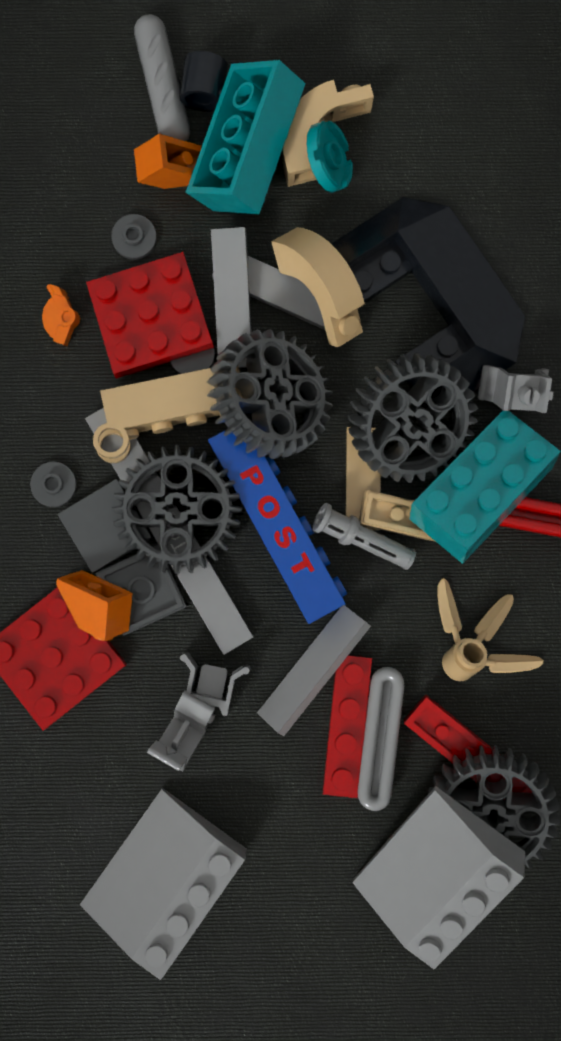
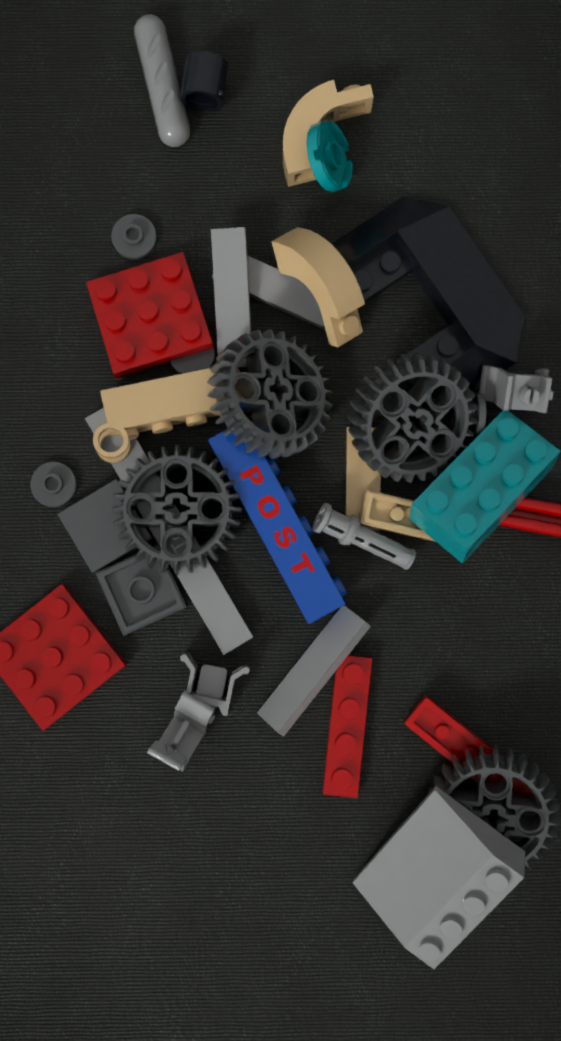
(59, 316): orange piece -> none
(96, 604): orange slope -> none
(163, 882): light grey slope -> none
(166, 162): orange slope -> none
(246, 137): teal brick -> none
(381, 739): light grey piece -> none
(469, 654): tan plant -> none
(479, 414): none -> dark grey piece

